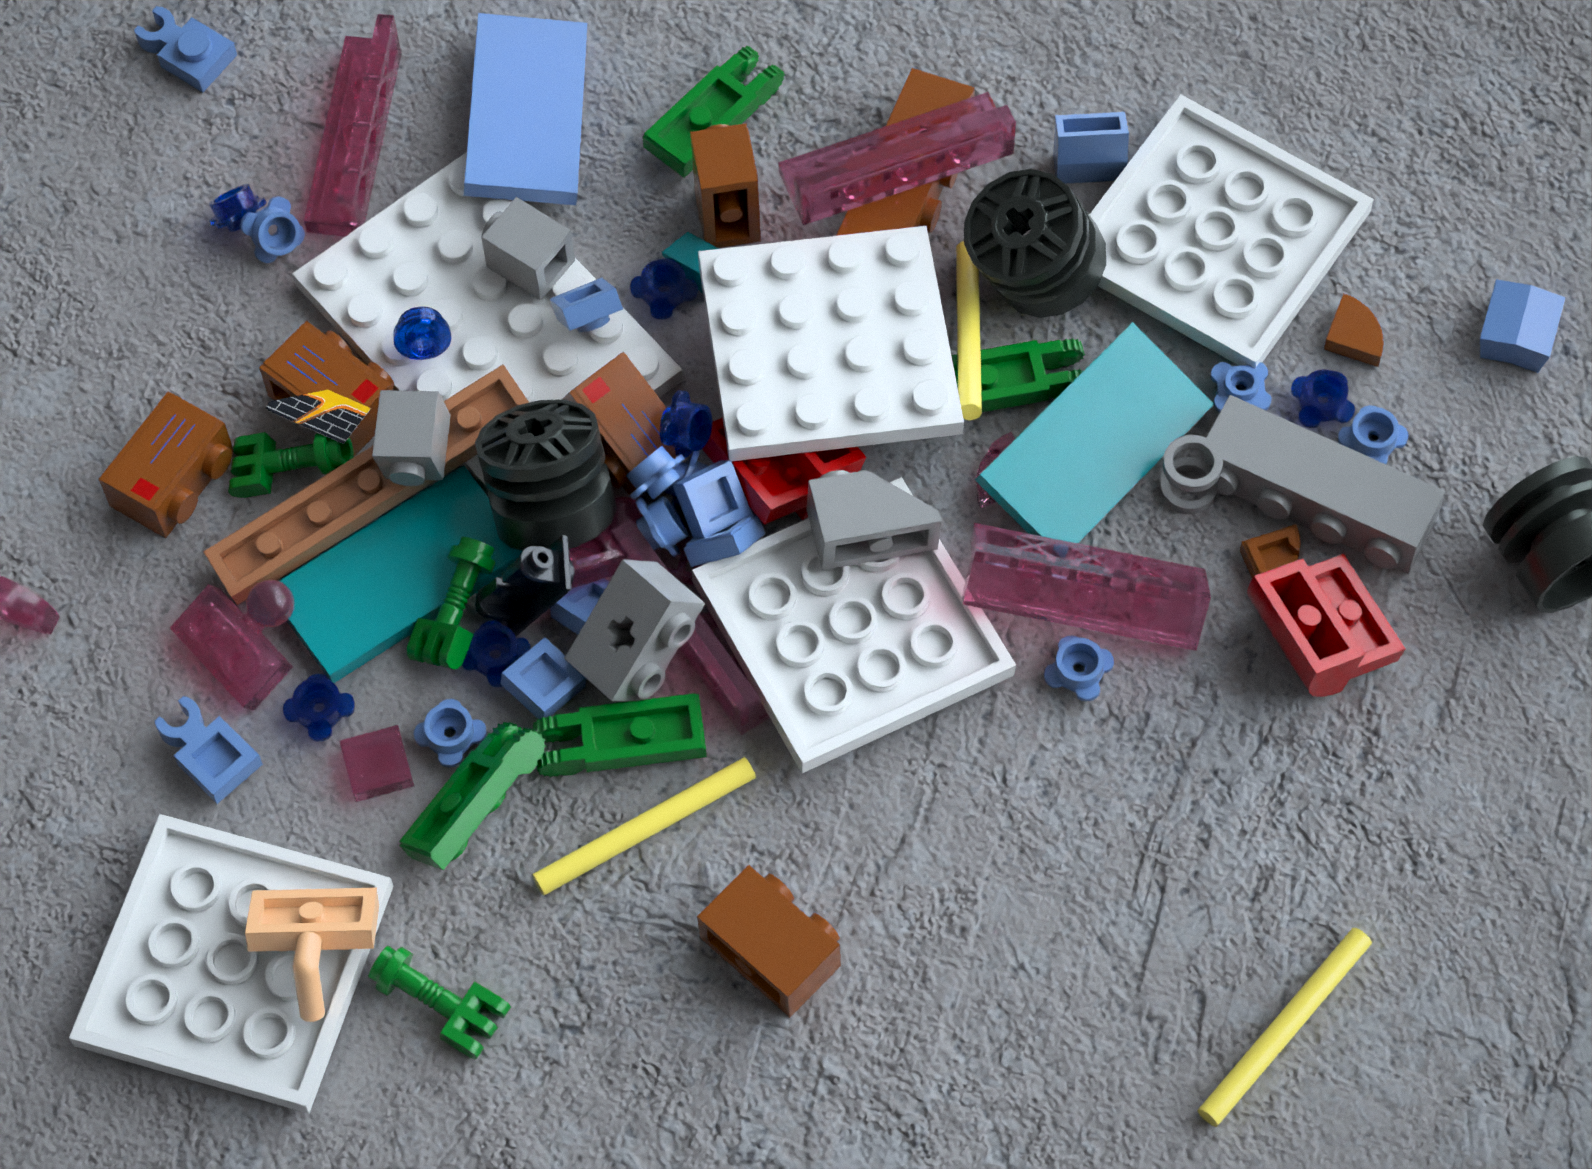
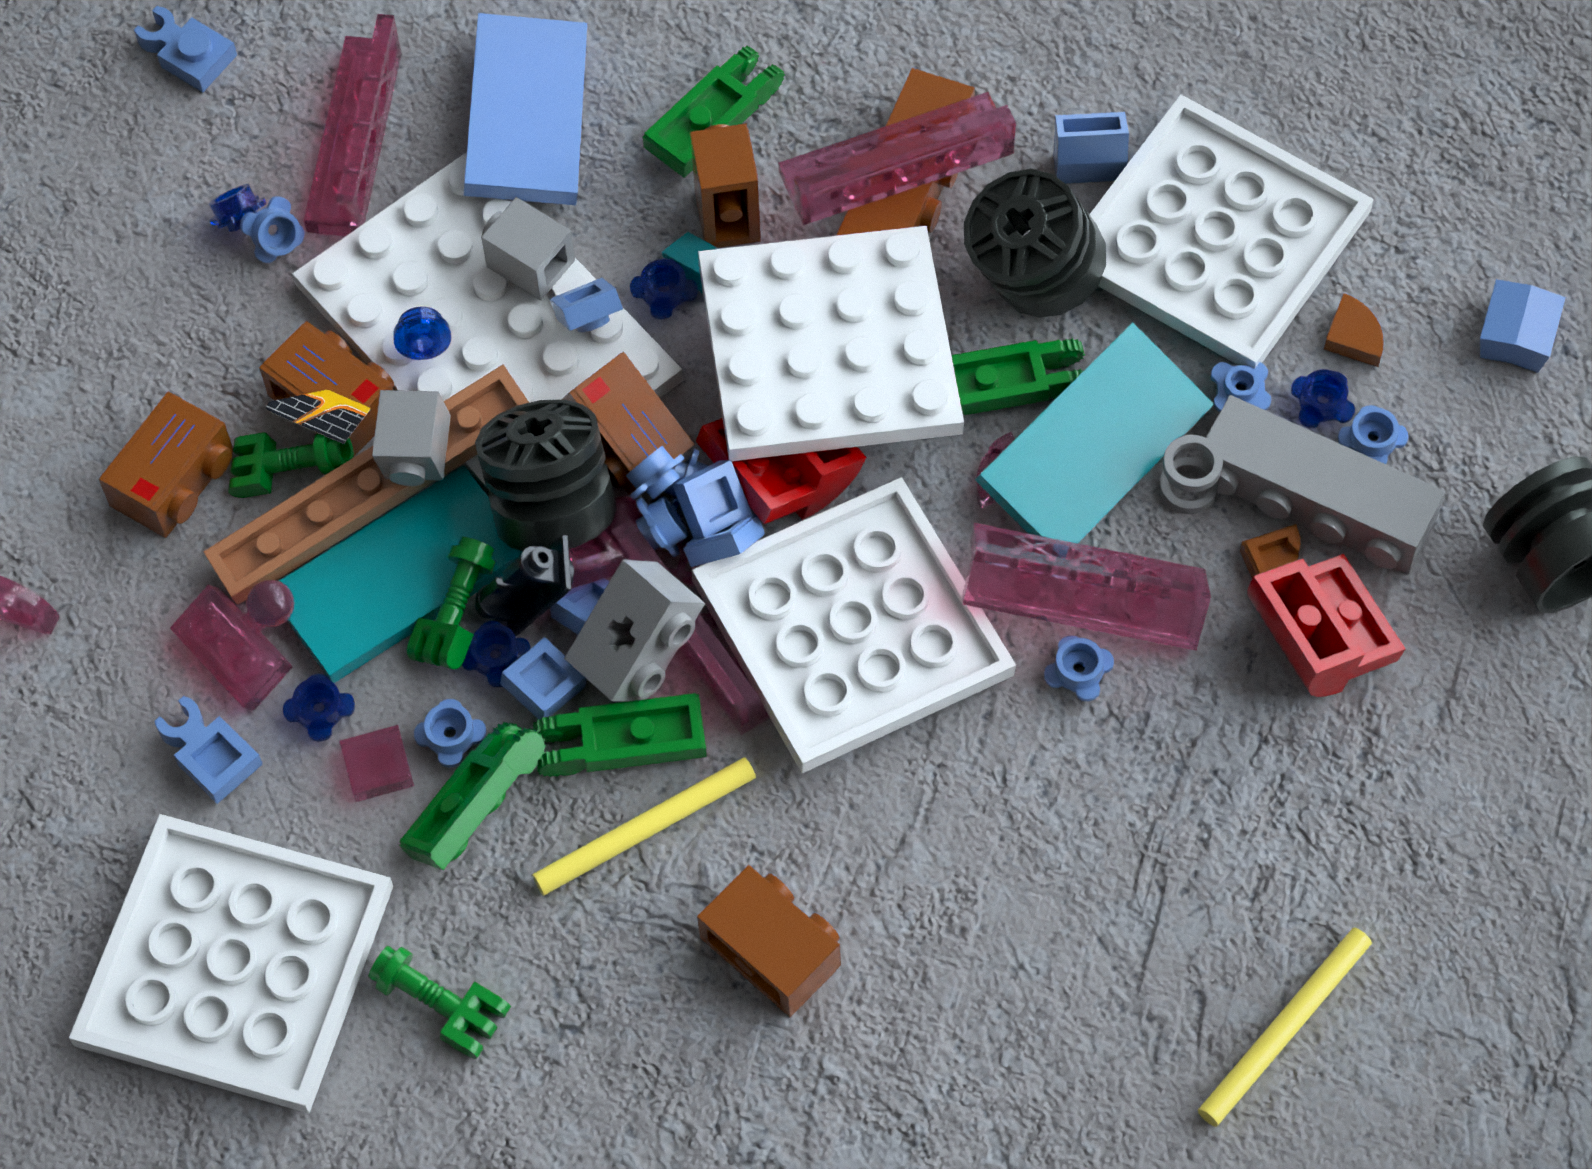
(311, 923): light nougat plate -> none
(685, 424): clear blue plate -> none
(867, 519): light grey slope -> none
(968, 335): light yellow bar -> none

